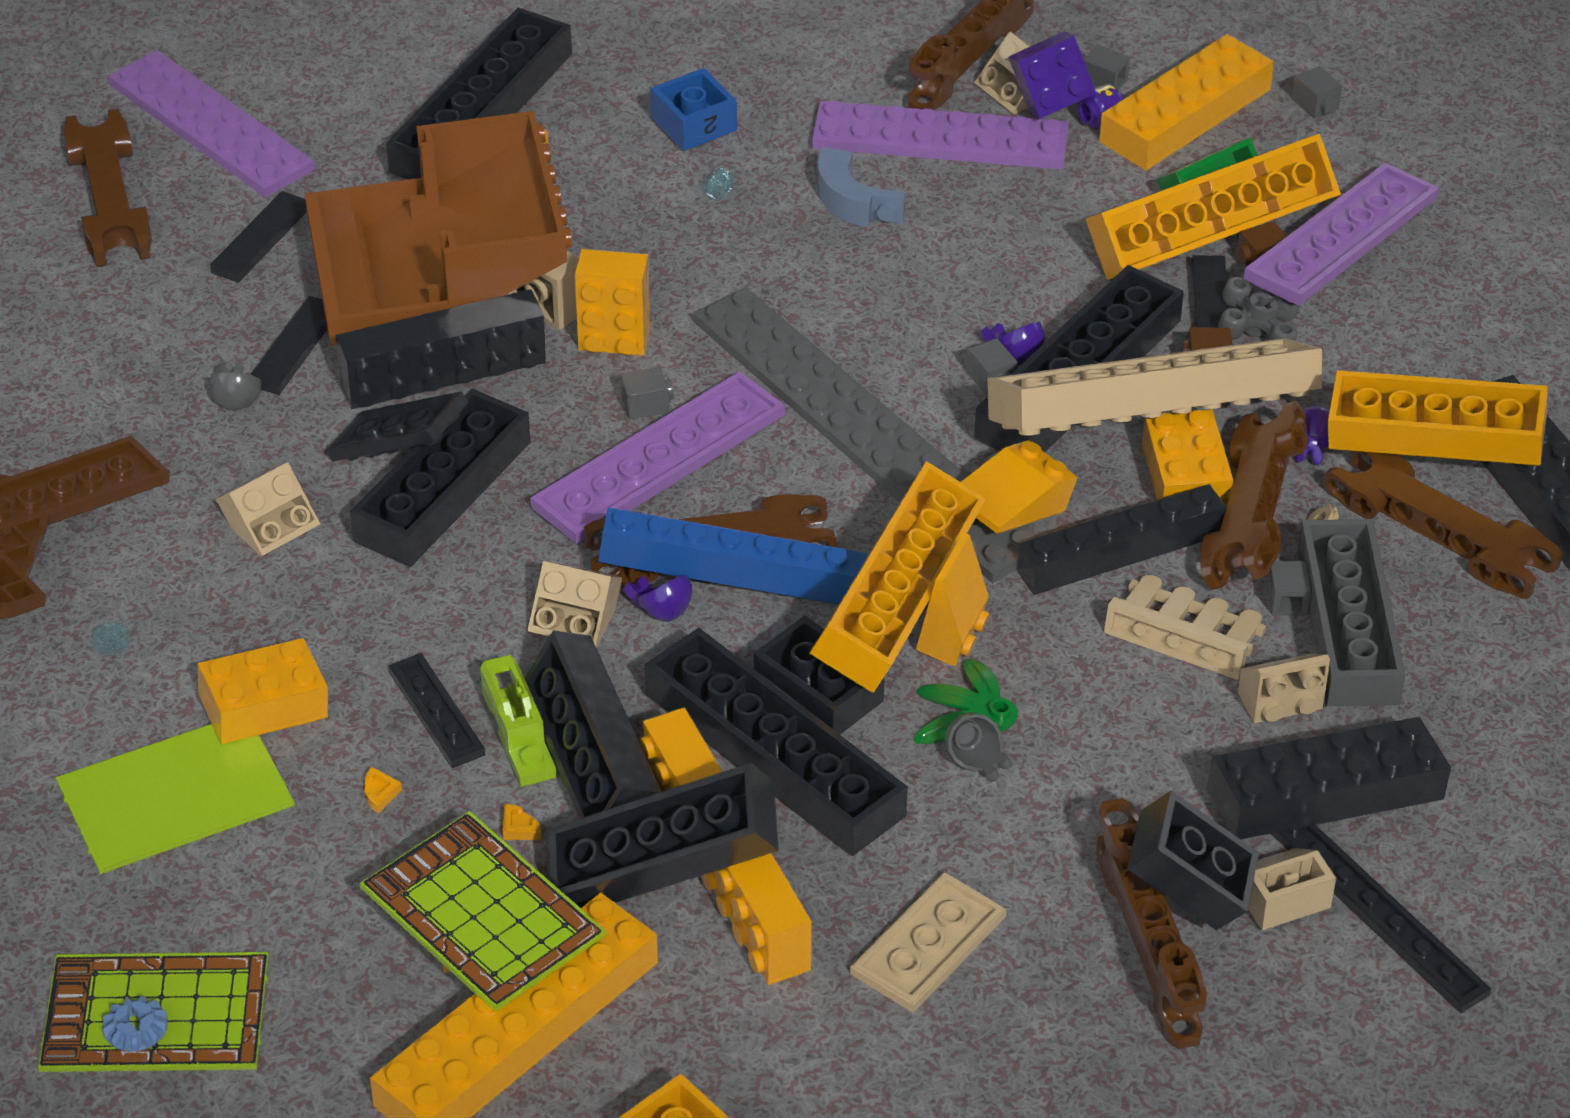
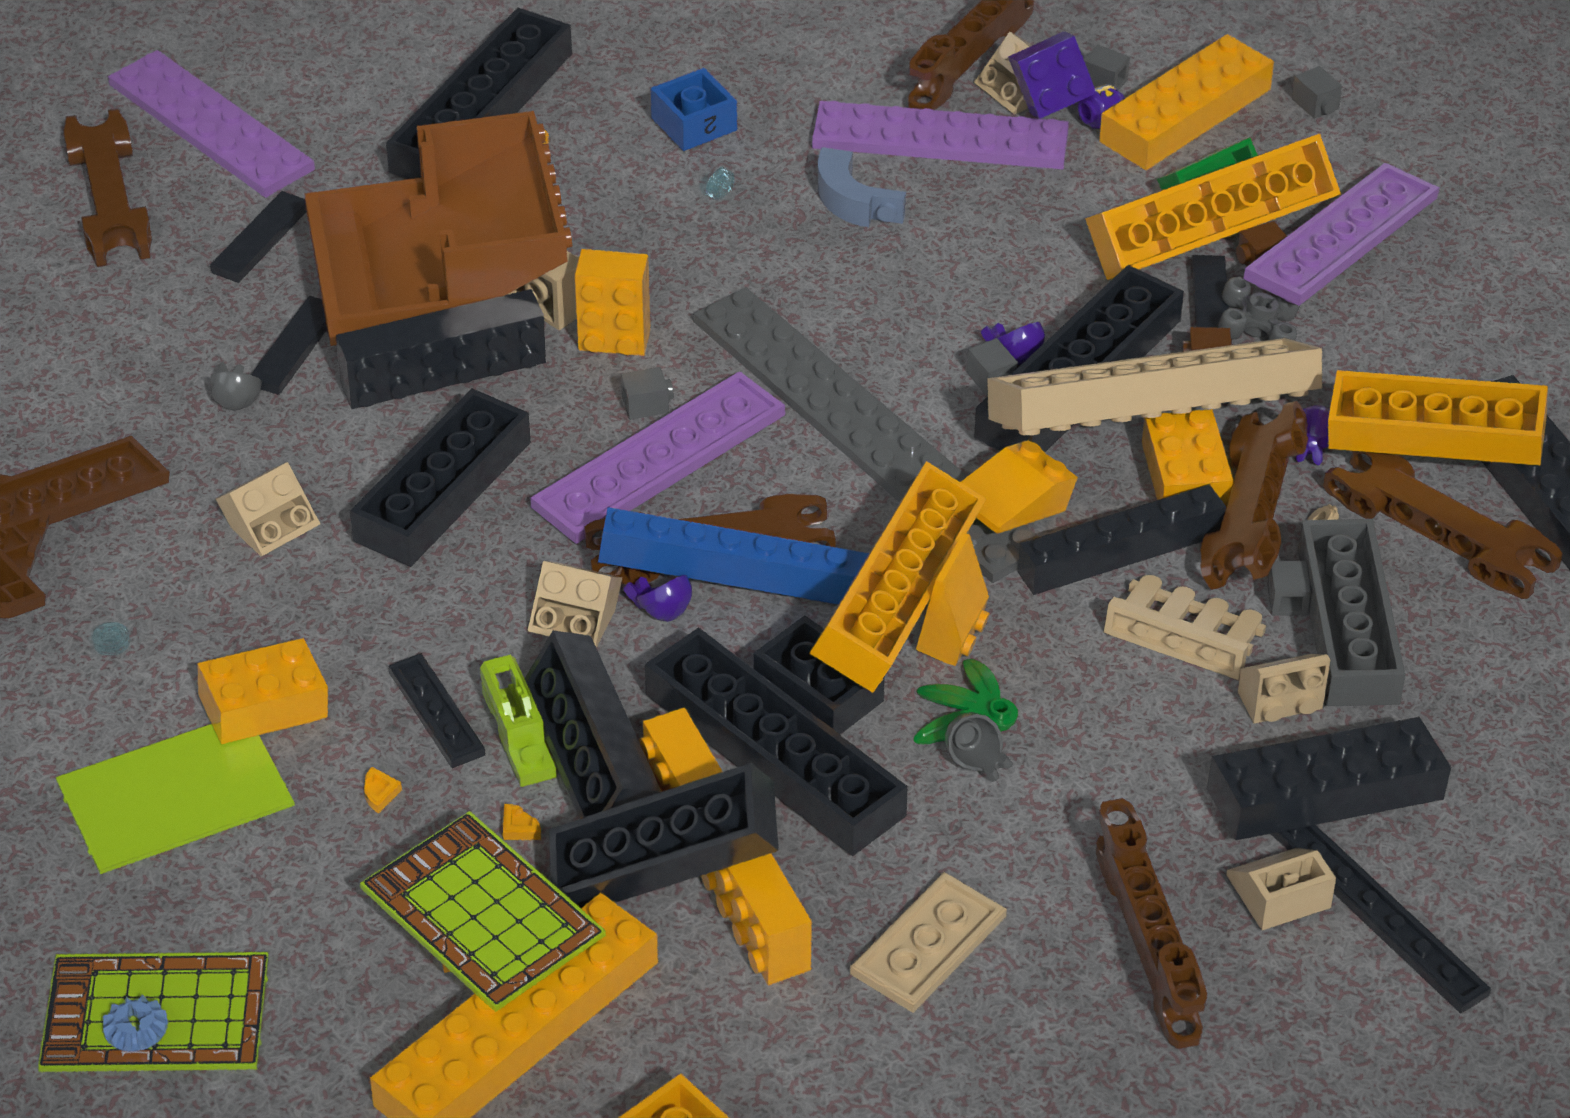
(398, 427): black plate -> none
(1193, 860): black brick -> none

